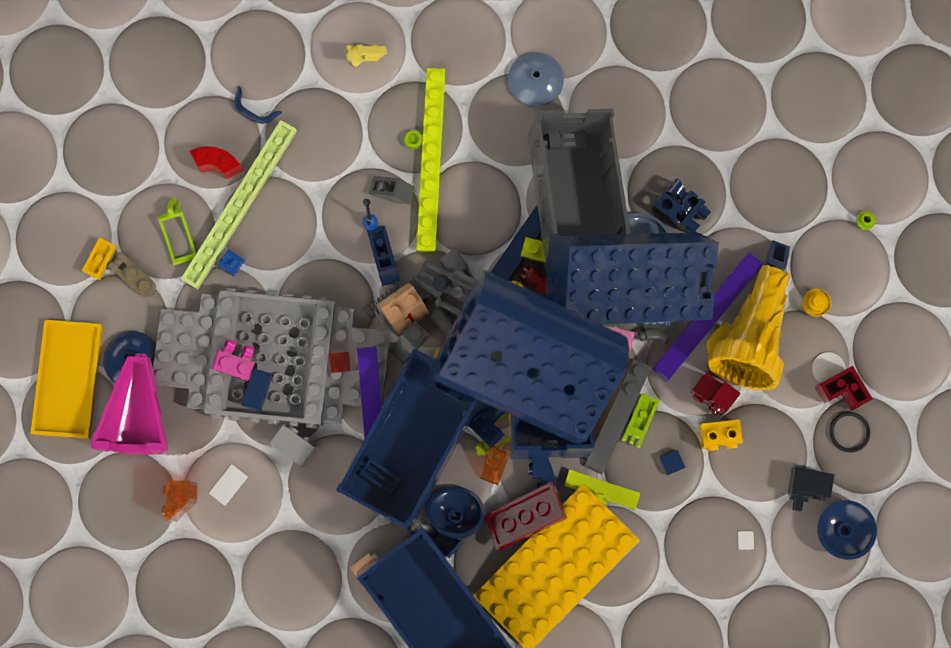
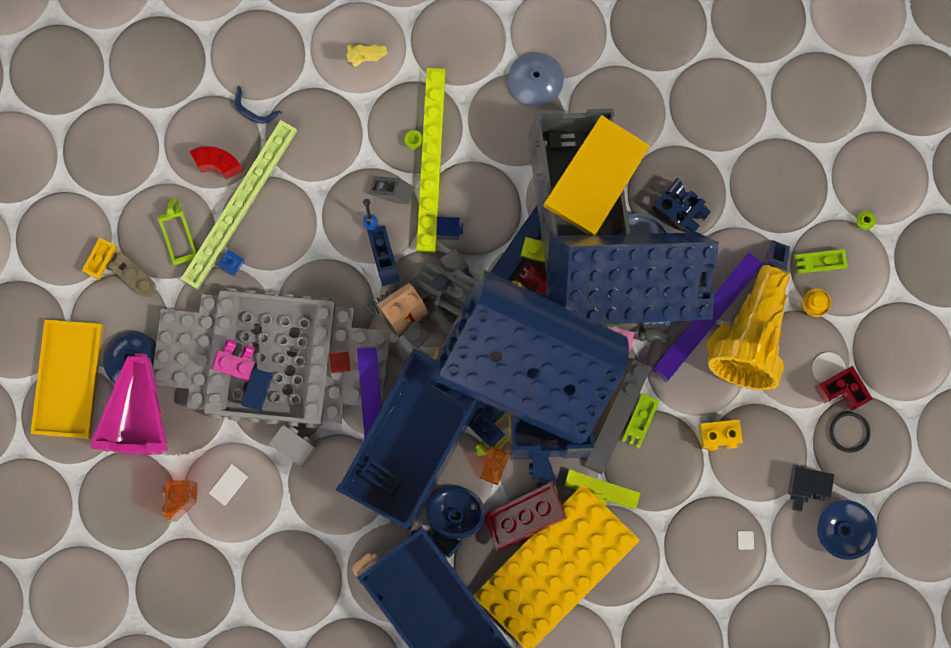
(449, 228): none -> clear blue brick
(596, 176): none -> yellow tile
(672, 462): dark blue tile -> none
(714, 394): dark red brick -> none
(821, 261): none -> lime hinge

